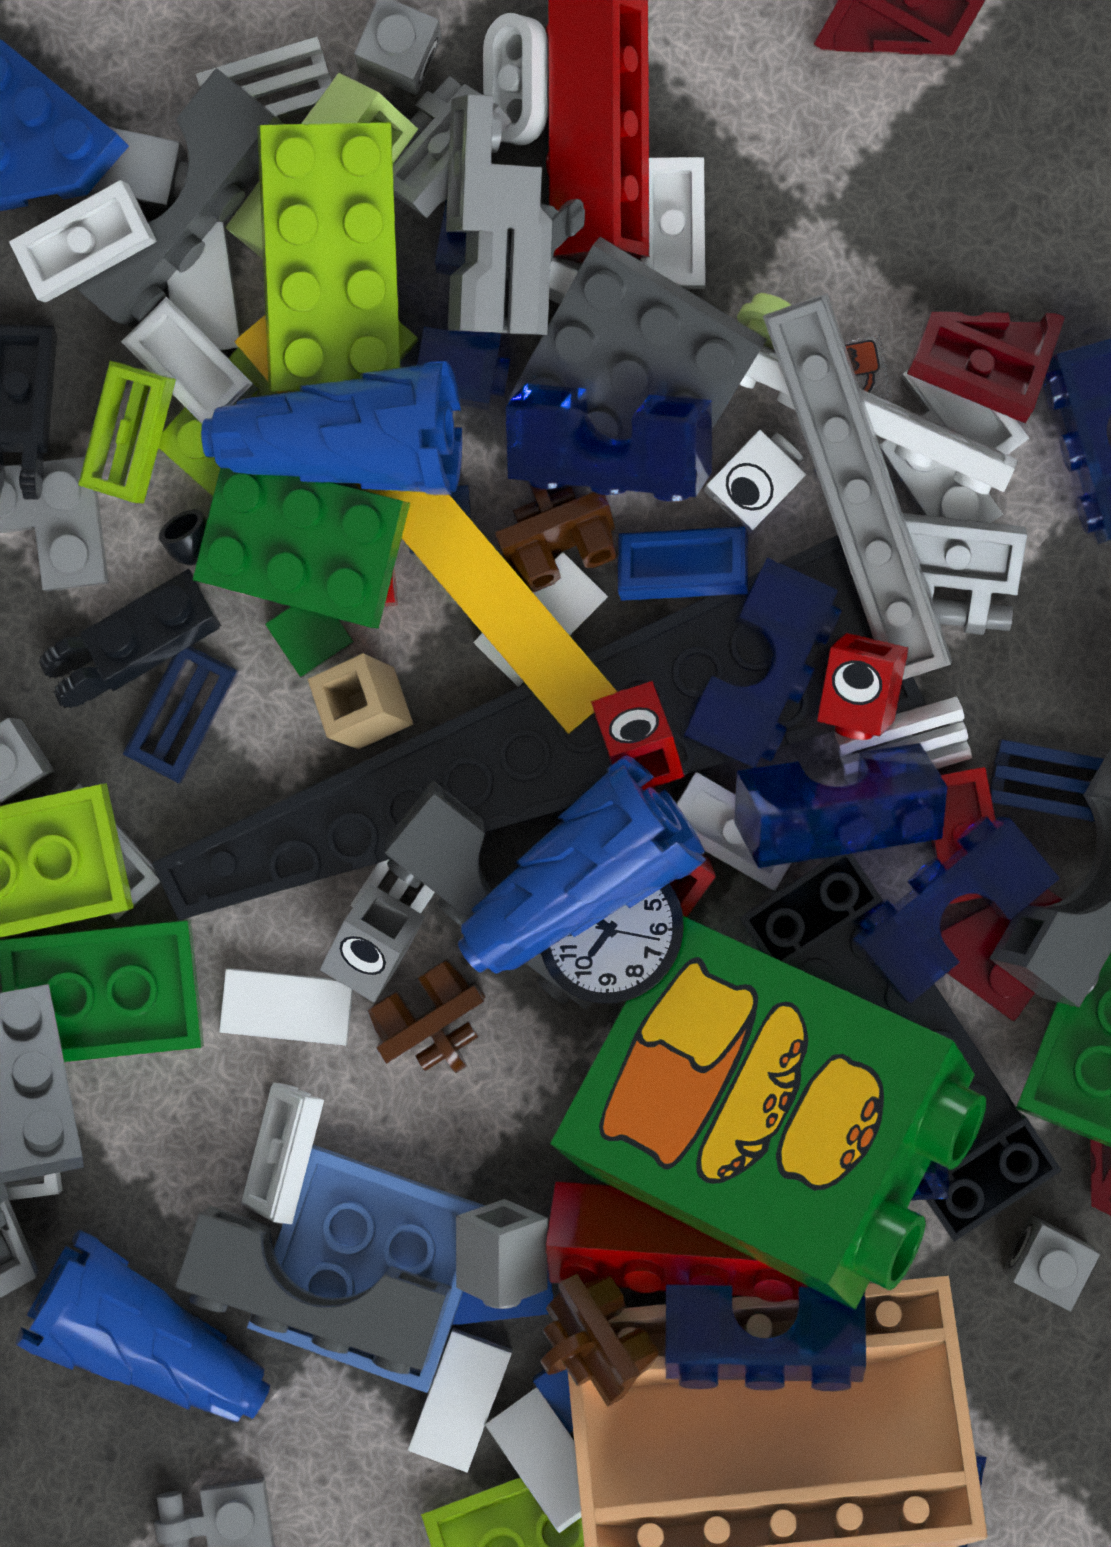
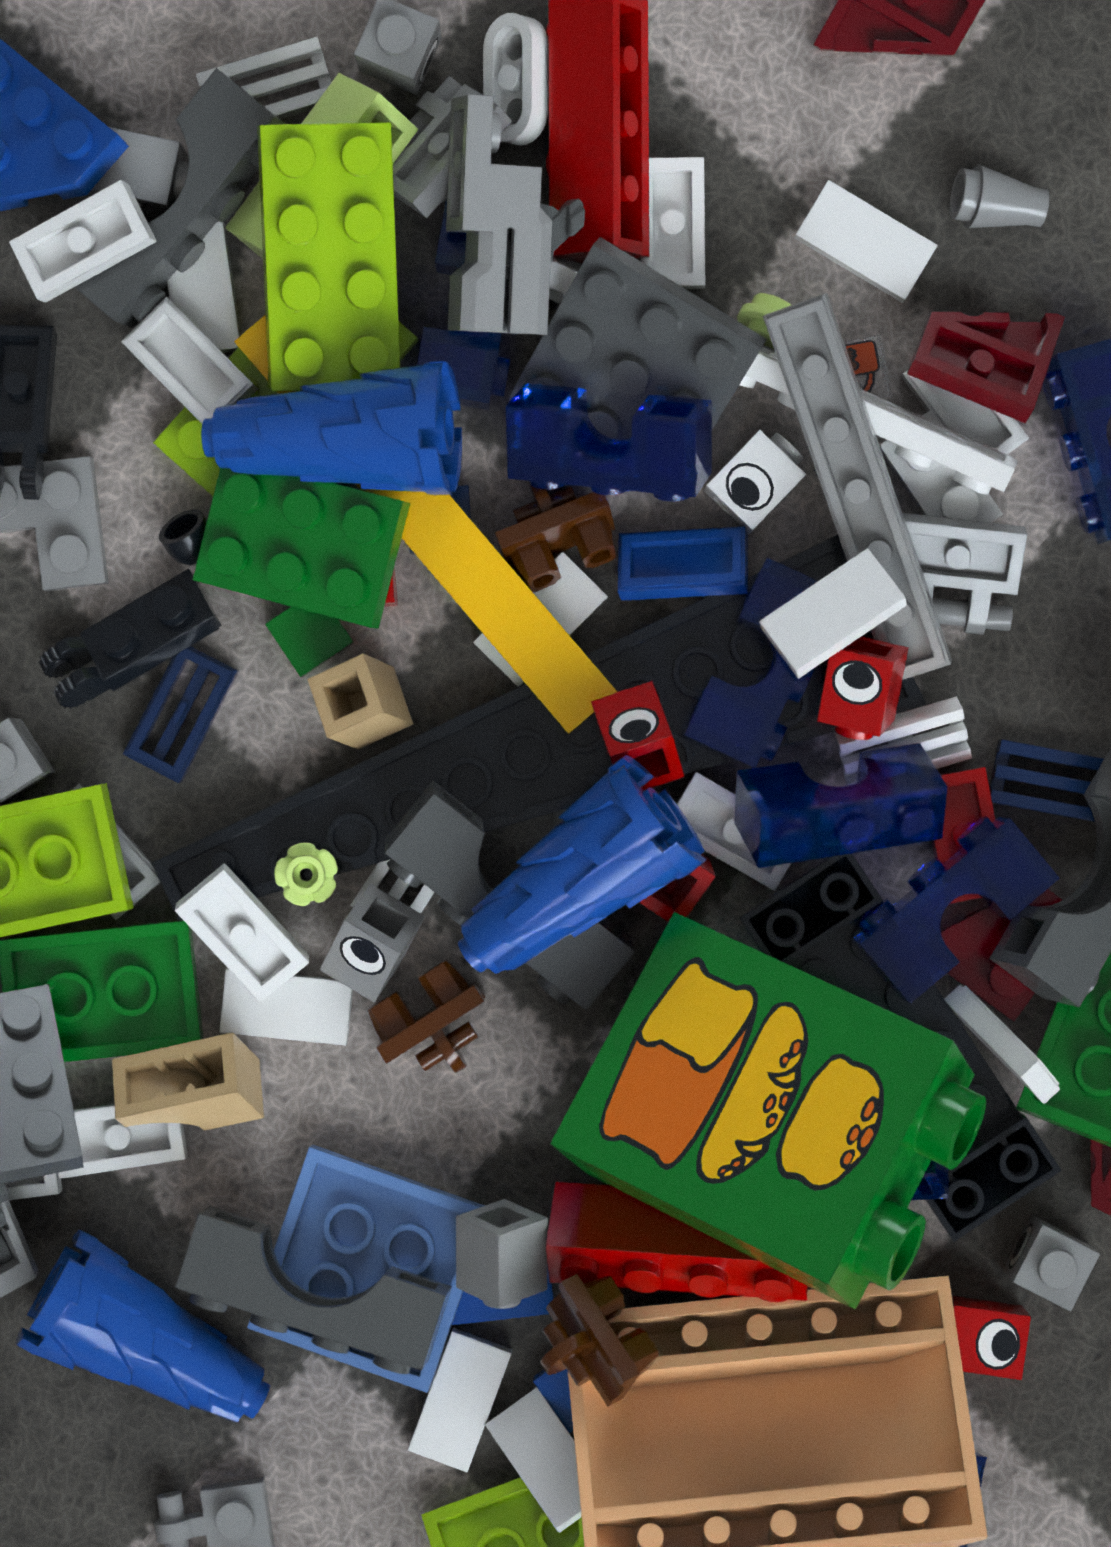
(111, 1146): none -> white plate
(148, 437): lime tile -> none
(189, 1083): none -> tan arch
(242, 933): none -> white plate
(282, 1153): white tile -> none
(321, 884): none -> yellowish green plate
(621, 952): sticker -> none
(710, 1346): clear blue arch -> none
(833, 613): none -> white tile
(865, 241): none -> white tile
(991, 1337): none -> red brick
(996, 200): none -> light grey cone
(1003, 1043): none -> white tile

